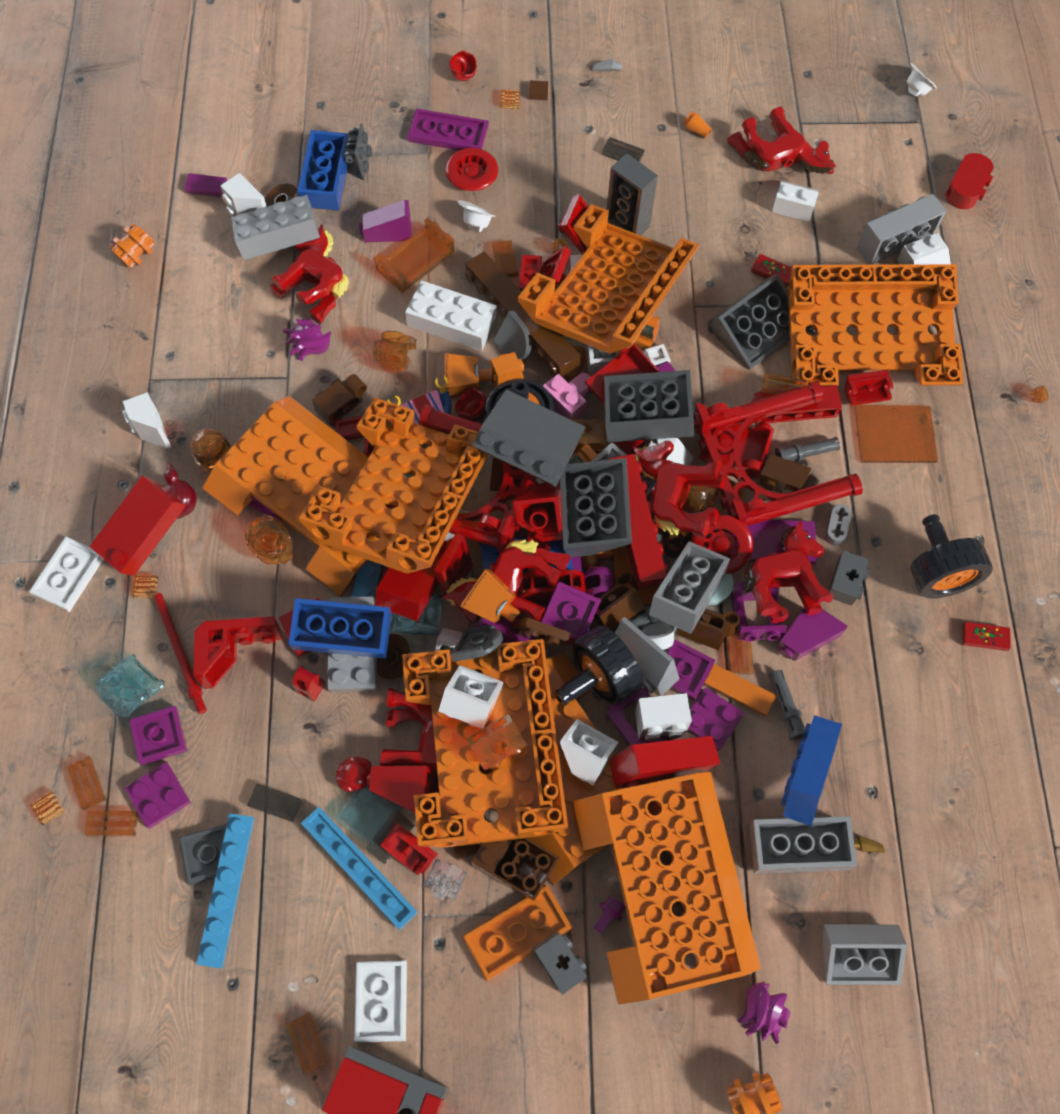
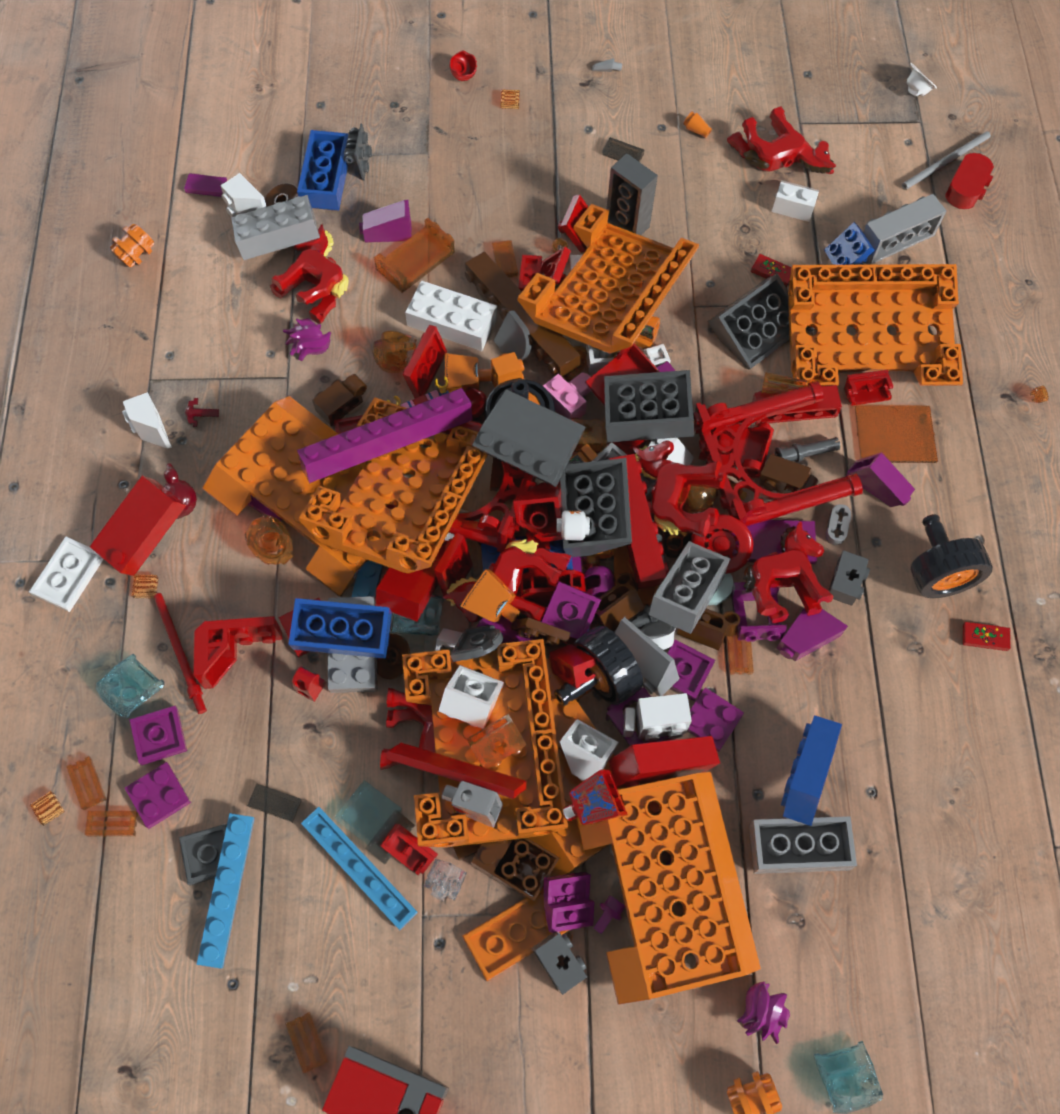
(191, 412): none -> dark red piece
(208, 447): clear orange helmet -> none
(353, 773): red hair -> none
(380, 1001): white tile -> none
(385, 435): none -> magenta brick
(401, 783): red slope -> none
(425, 362): none -> red plate
(447, 130): magenta tile -> none
(456, 770): none -> red tile
(474, 216): white piece -> none
(477, 169): red wheel -> none
(482, 804): none -> light grey torso
(538, 90): reddish brown tile -> none
(568, 902): none -> magenta slope
(570, 665): none -> red hinge
(573, 525): none -> white head
(595, 800): none -> torso
(629, 722): none -> white tile
(740, 690): orange tile -> none
(791, 714): dark grey pin -> none
(849, 247): none -> blue plate
(849, 1078): none -> clear light blue slope
(863, 954): light grey slope -> none
(868, 845): pearl gold bar -> none
(882, 480): none -> magenta slope
(925, 251): white slope -> none
(946, 160): none -> light grey piece

